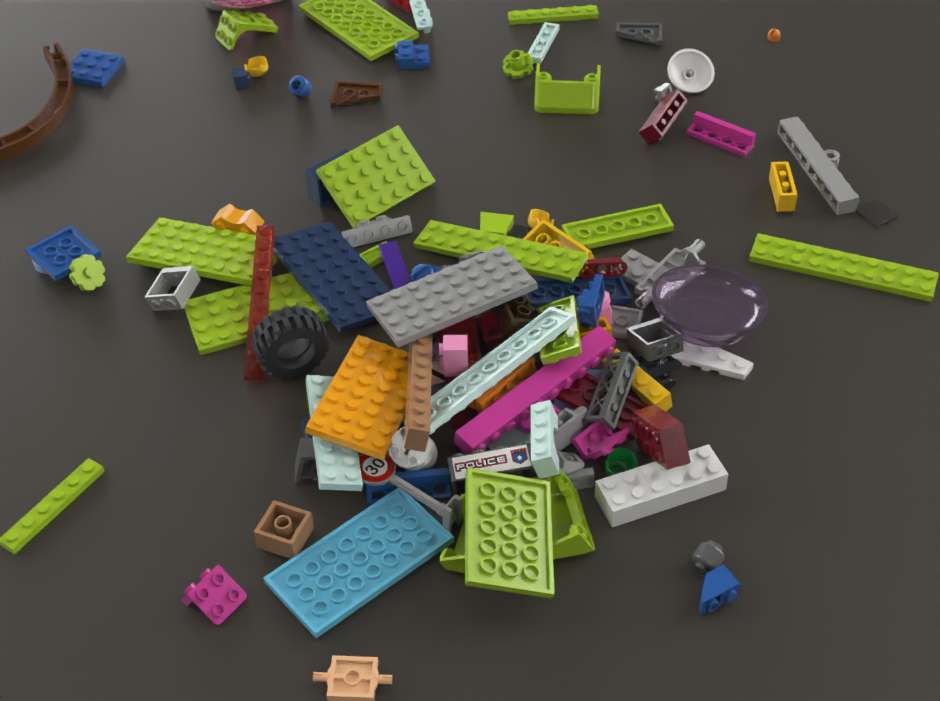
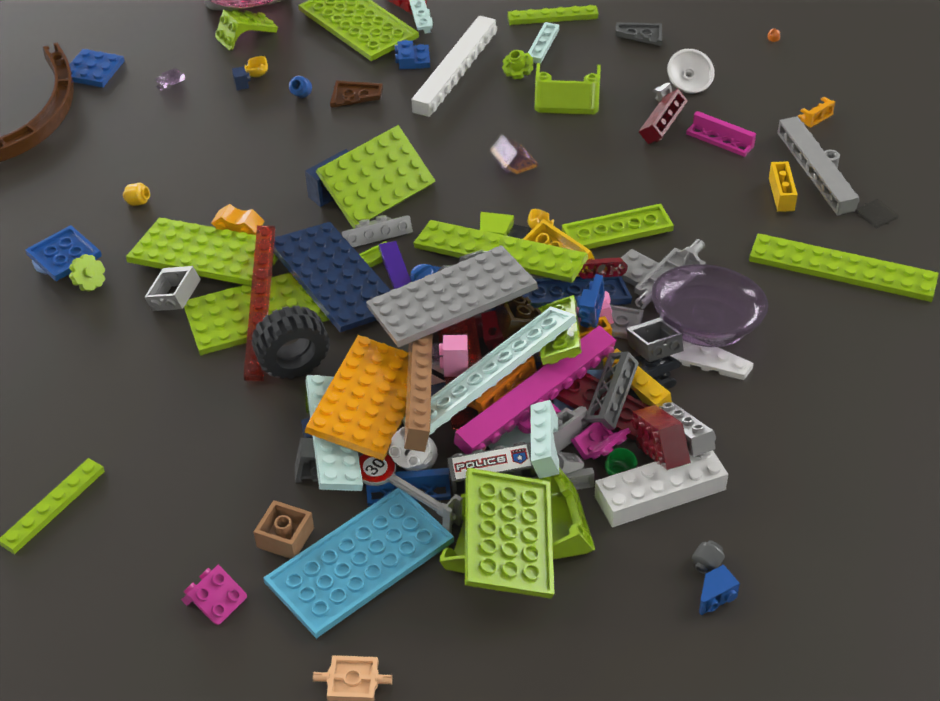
(136, 194): none -> yellow head
(169, 77): none -> clear purple plate
(453, 66): none -> white brick
(512, 156): none -> slope
(698, 436): none -> light grey brick
(818, 113): none -> light orange hinge

